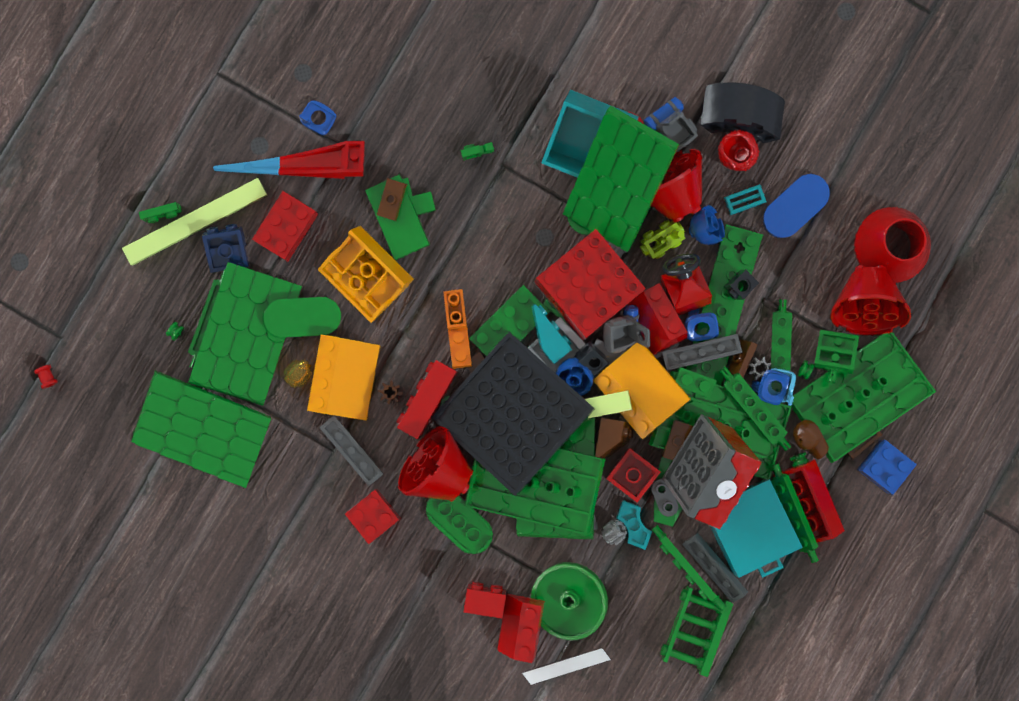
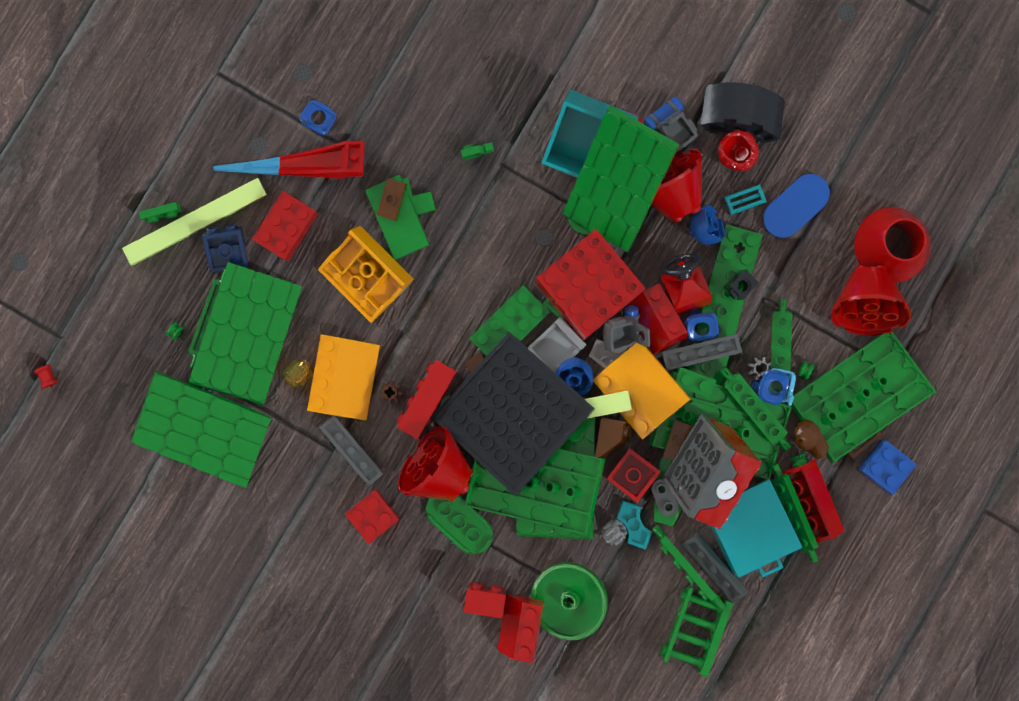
(302, 317): green tile -> none
(457, 329): orange slope -> none
(549, 339): teal slope -> none
(566, 666): white sticker -> none
(588, 352): black brick -> none
(666, 237): lime brick -> none
(742, 360): reddish brown plate -> none
(836, 353): green plate -> none

